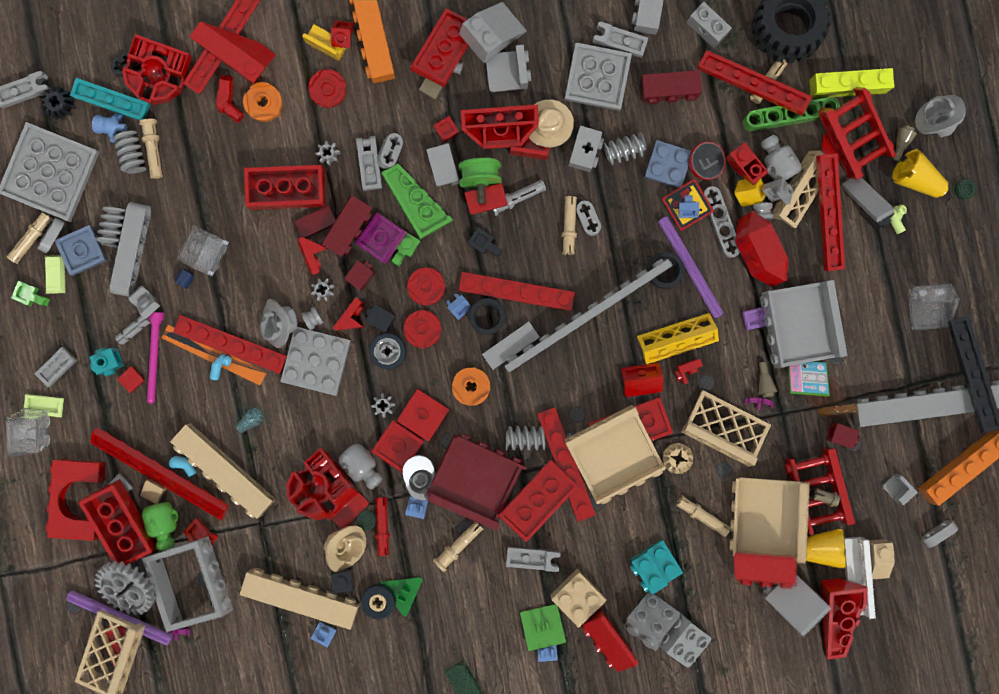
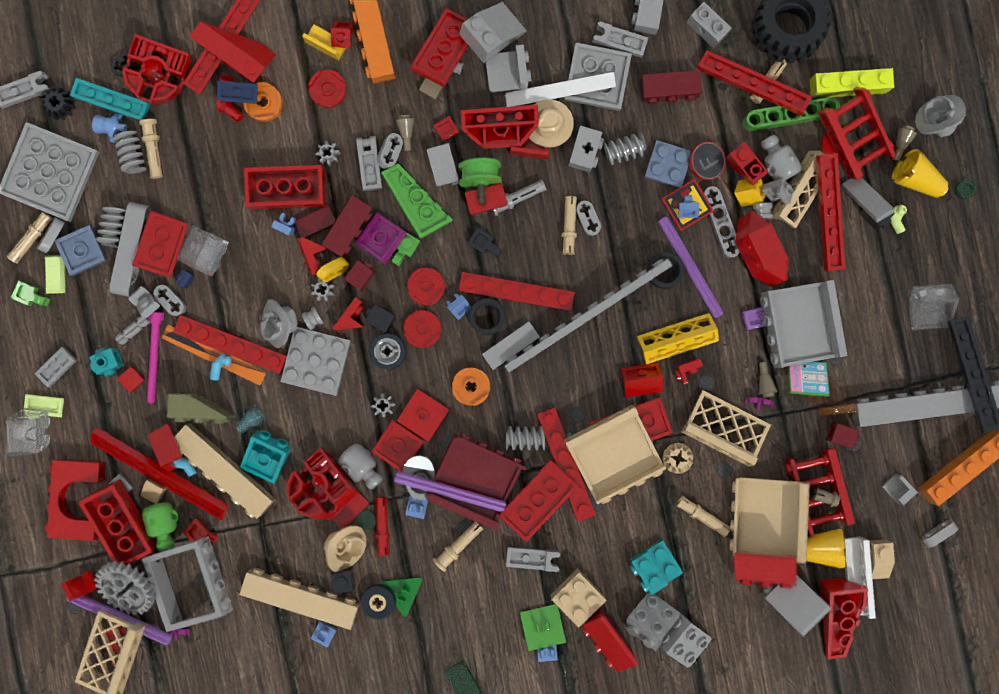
(79, 586): none -> red bracket
(160, 244): none -> red tile
(165, 447): none -> red panel
(166, 303): none -> light grey beam
(194, 406): none -> olive slope
(237, 92): none -> dark blue plate
(265, 456): none -> teal plate
(283, 226): none -> medium blue tile
(332, 269): none -> yellow beam
(405, 127): none -> dark tan cone
(449, 491): none -> medium lavender axle
(560, 89): none -> white sticker

